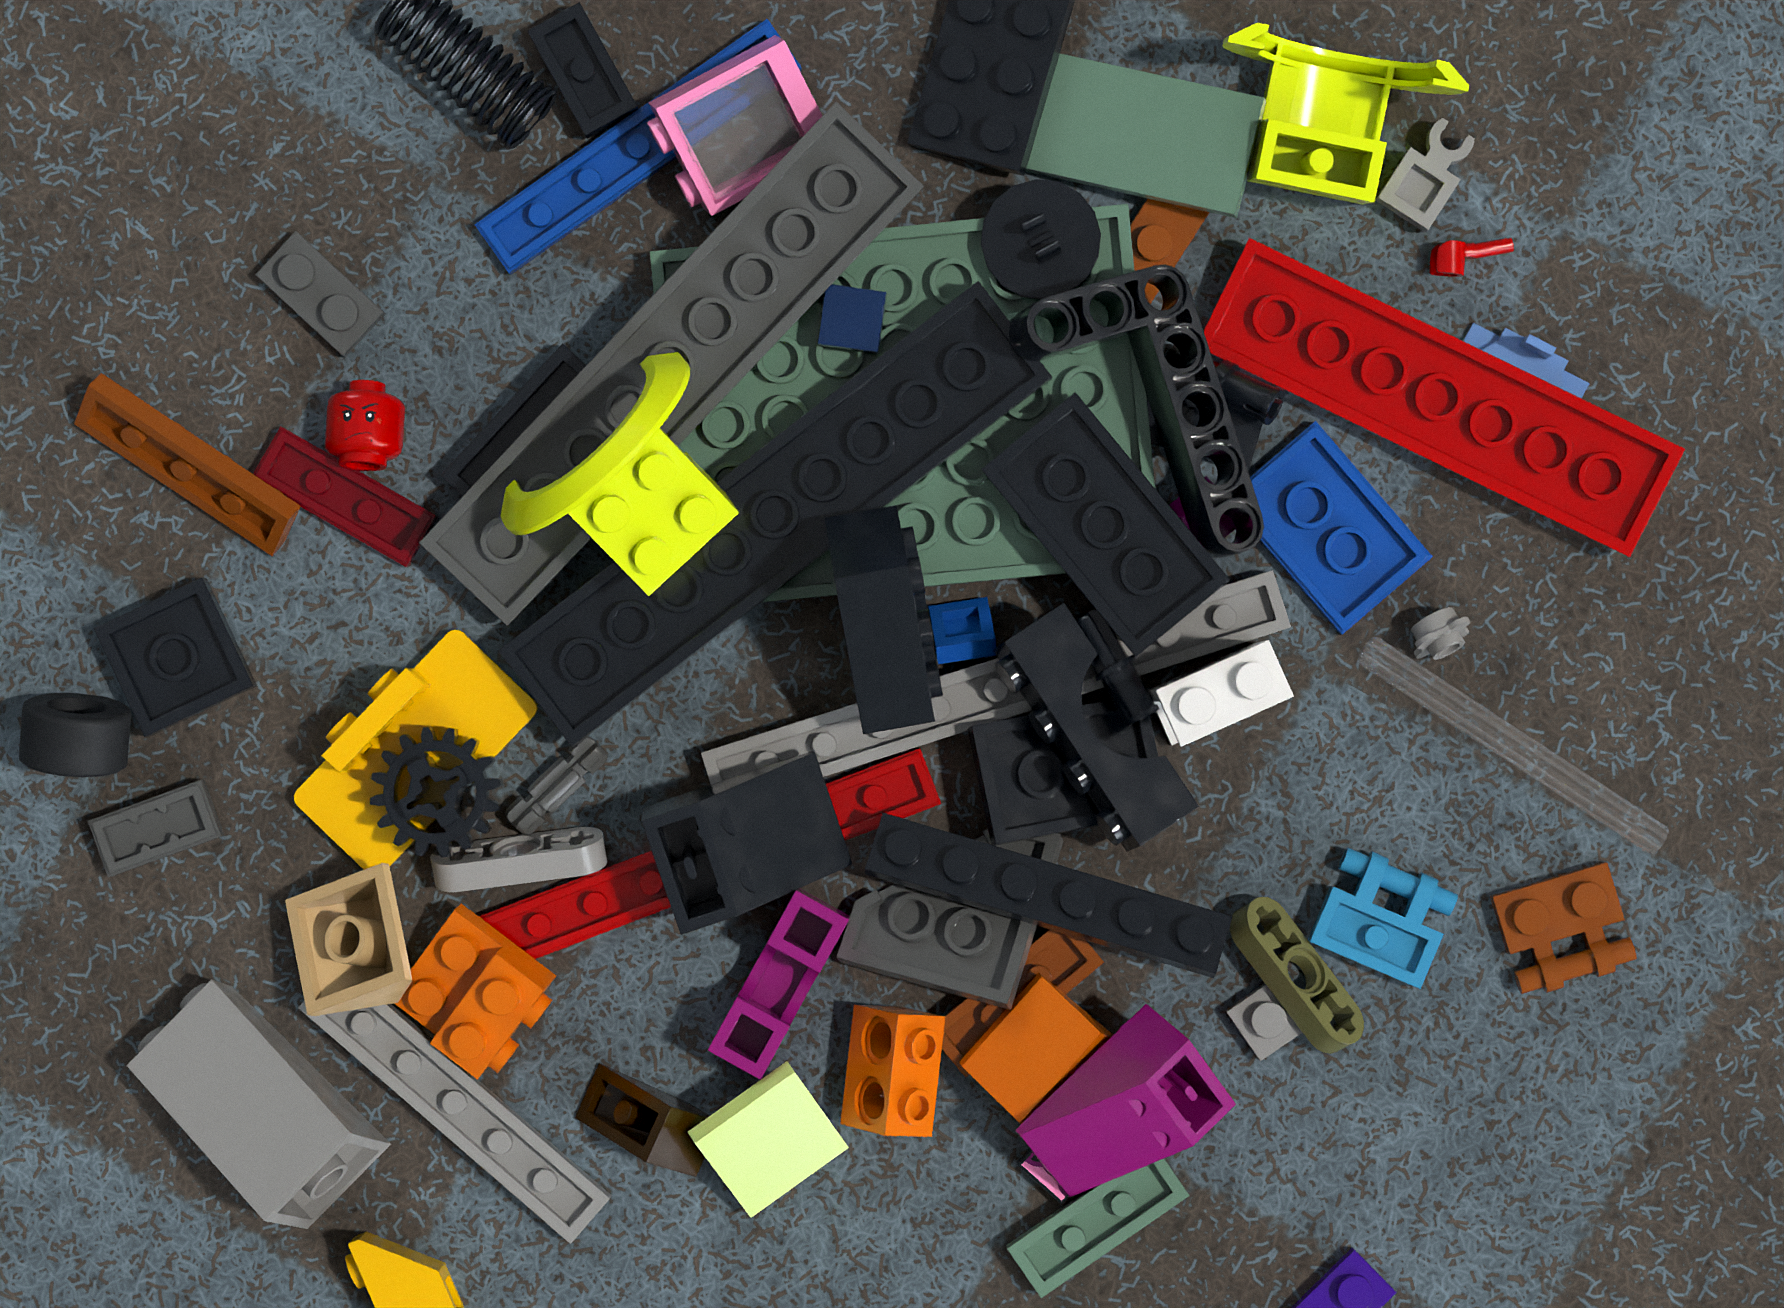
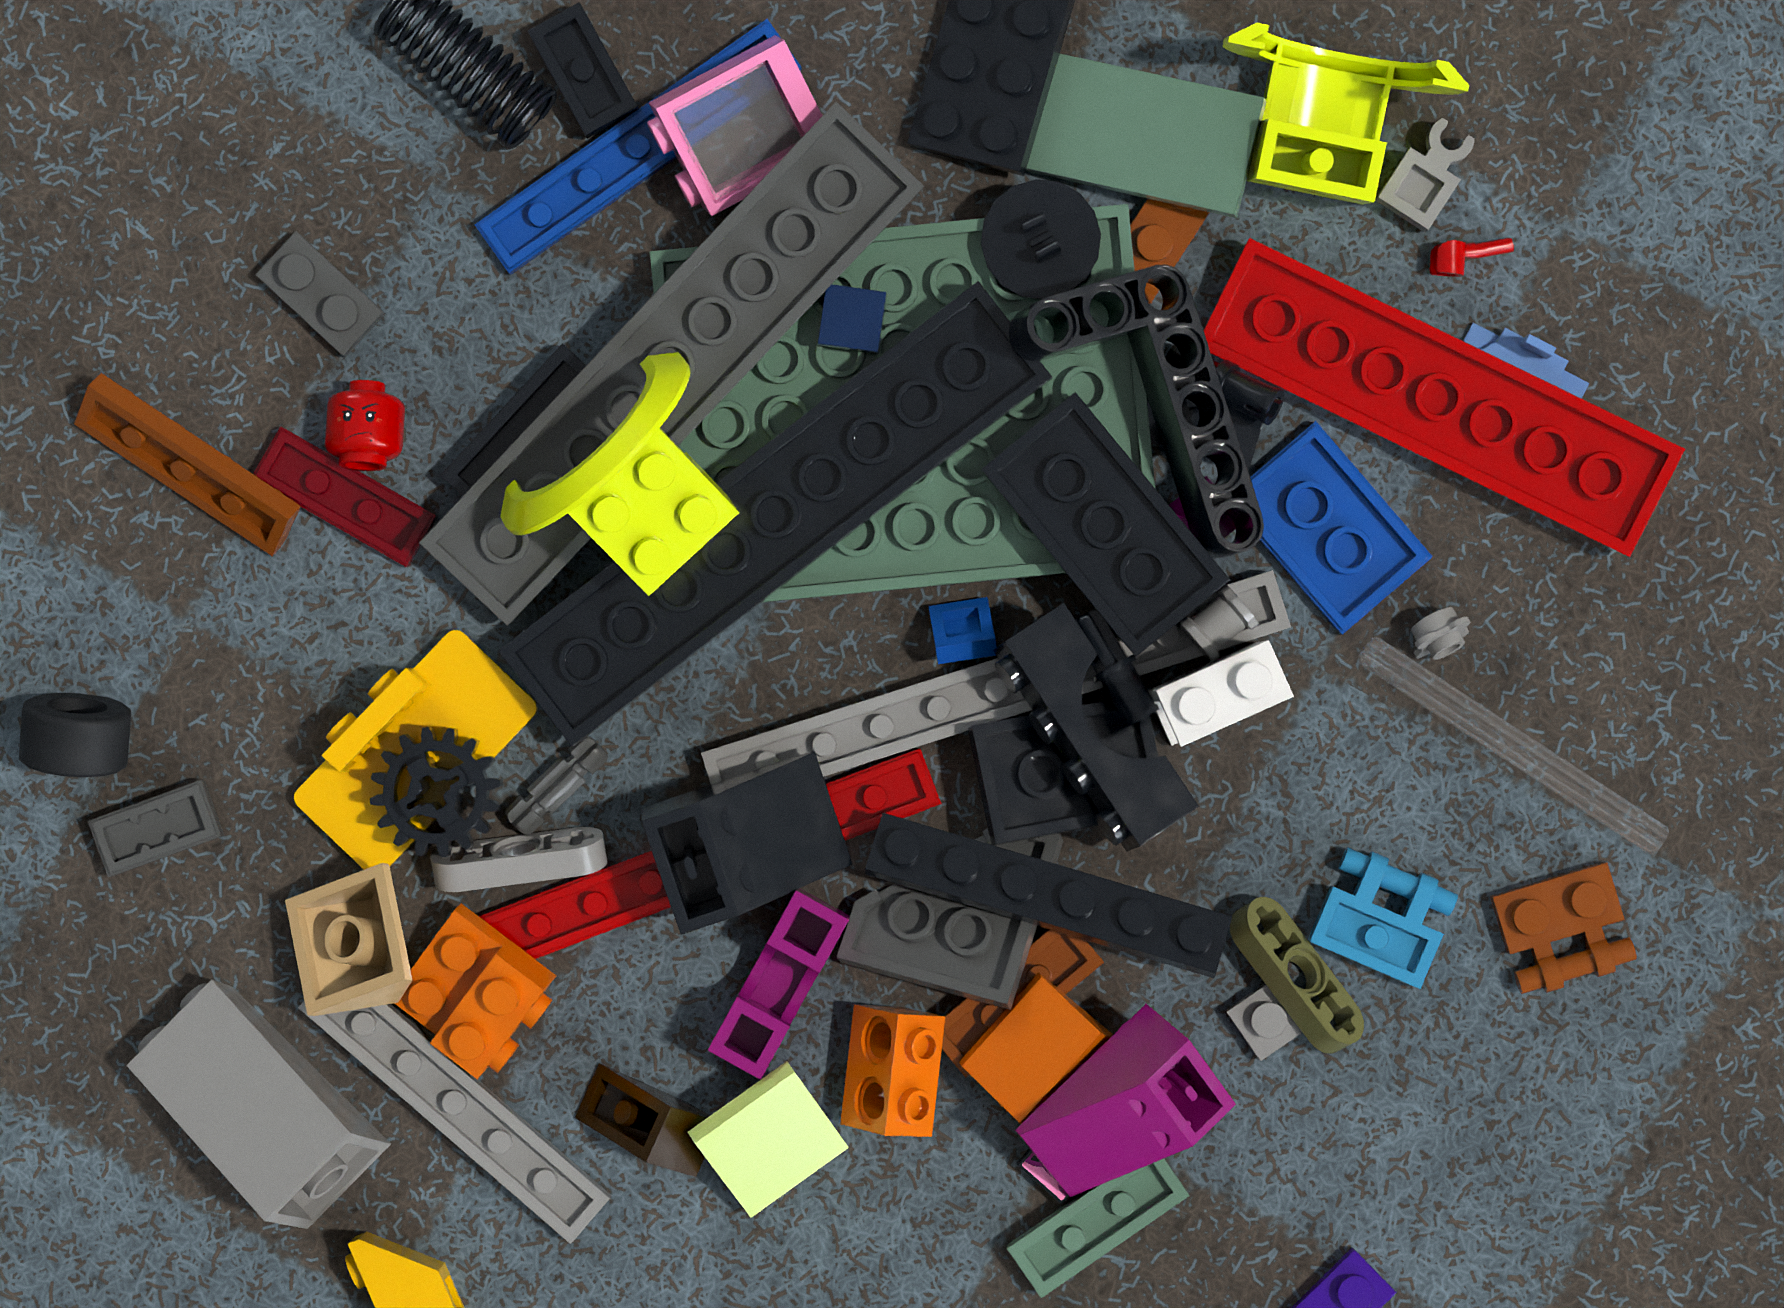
(175, 657): black plate -> none
(884, 618): black brick -> none
(1218, 623): none -> light grey bush

